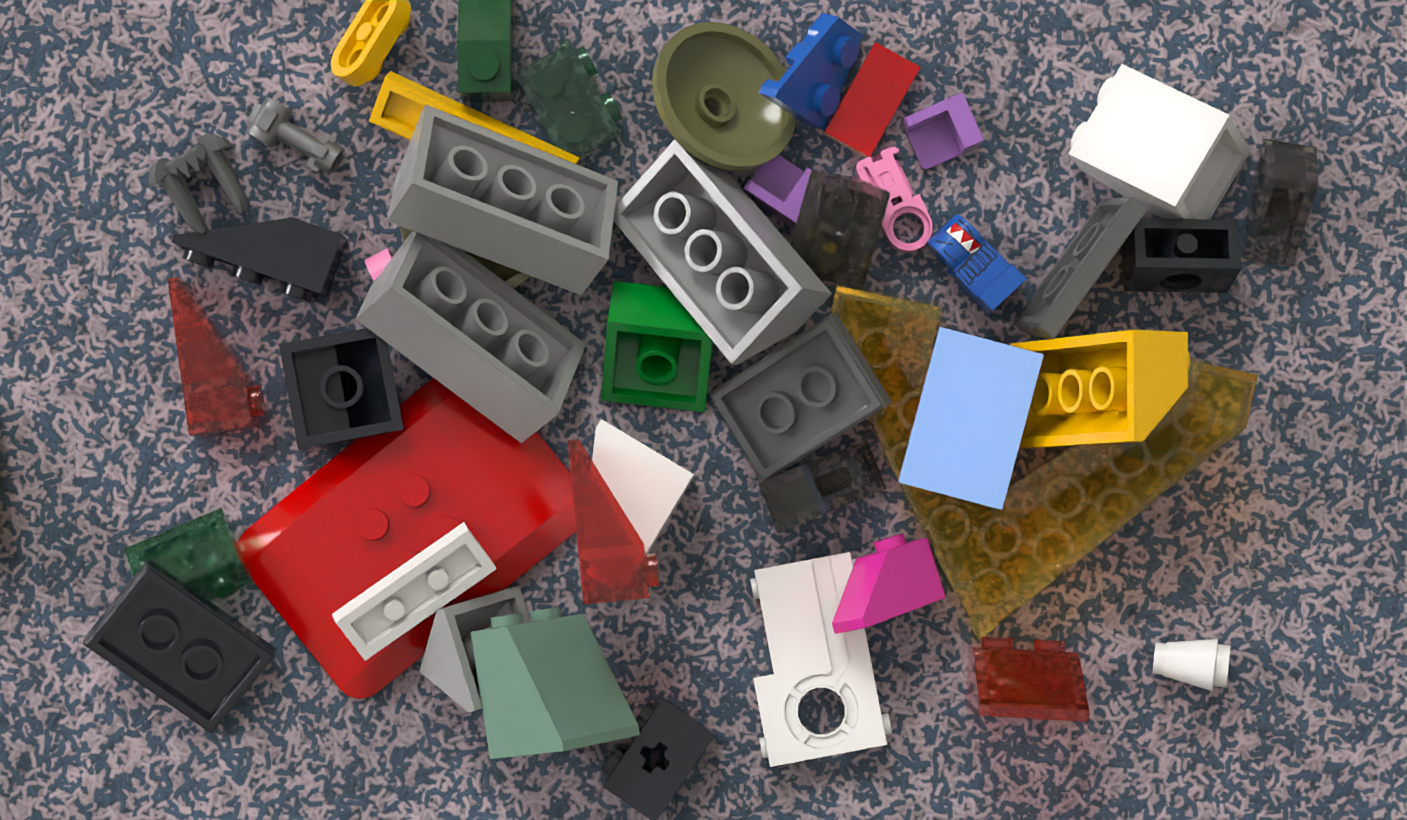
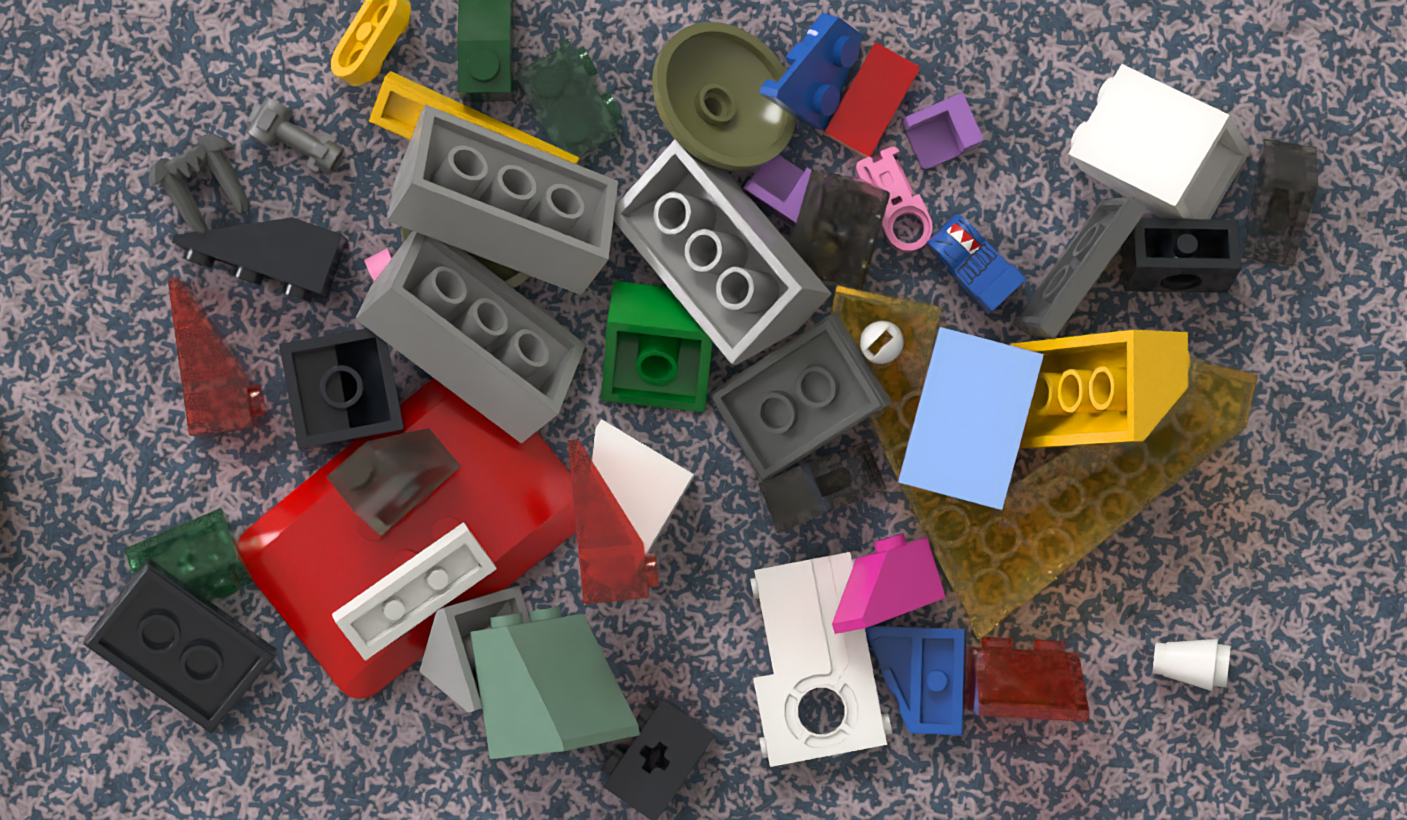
(392, 476): none -> clear smoke slope
(890, 350): none -> white hinge
(924, 674): none -> blue wing

